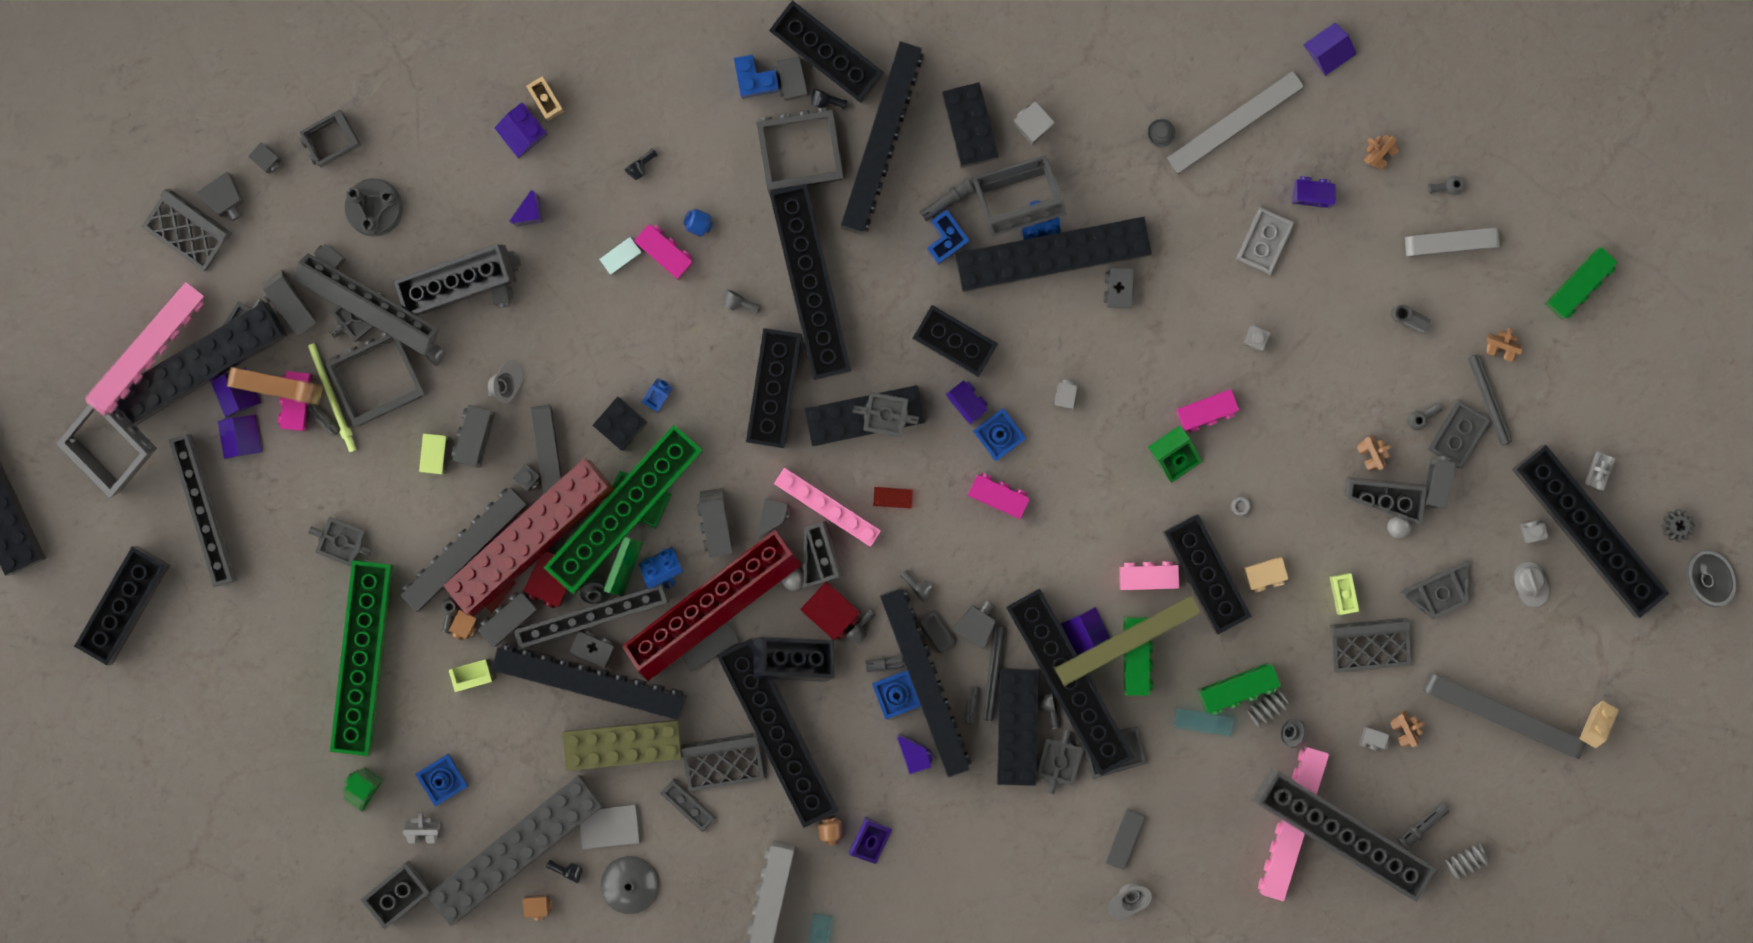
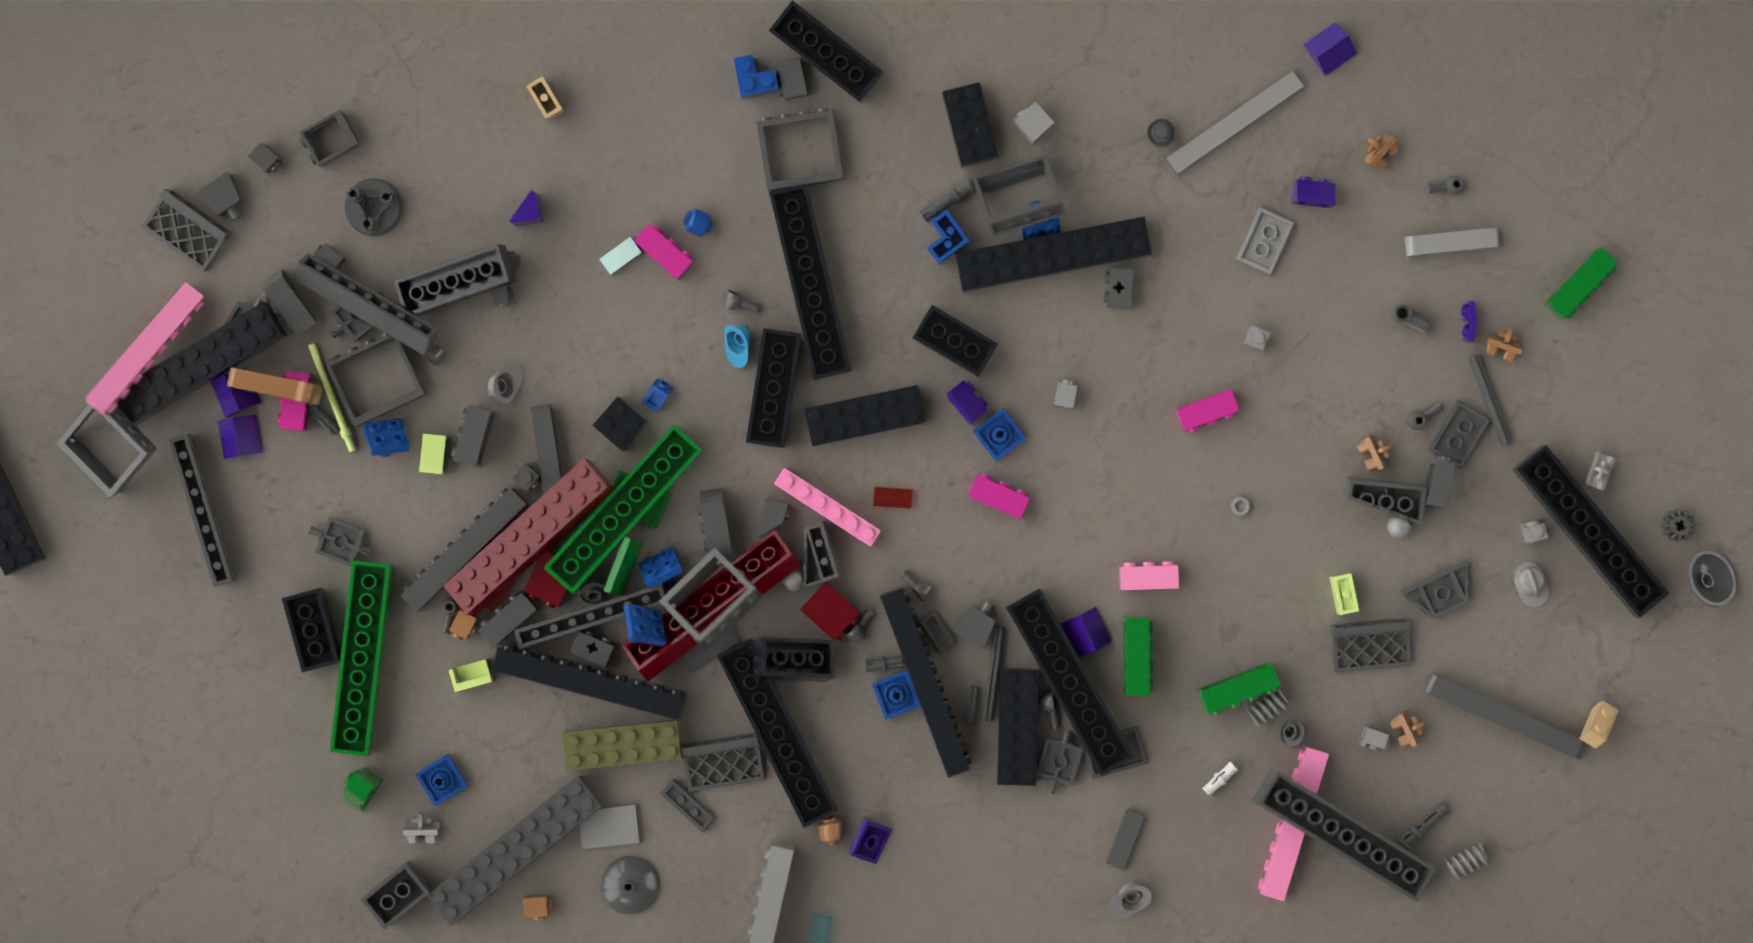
(122, 605): black brick -> none
(312, 629): none -> black brick
(386, 437): none -> blue plate
(520, 130): dark purple slope -> none
(571, 872): black bar -> none
(636, 169): black bar -> none
(645, 625): none -> blue plate
(693, 580): none -> dark grey window
(737, 343): none -> dark azure piece
(821, 98): black bar -> none
(881, 138): black brick -> none
(885, 414): dark grey plate -> none
(915, 754): dark purple slope -> none
(1127, 640): olive tile -> none
(1175, 454): green slope -> none
(1203, 722): clear light blue tile -> none
(1206, 574): black brick -> none
(1220, 779): none -> white pin
(1265, 574): tan brick -> none
(1469, 314): none -> dark purple slope

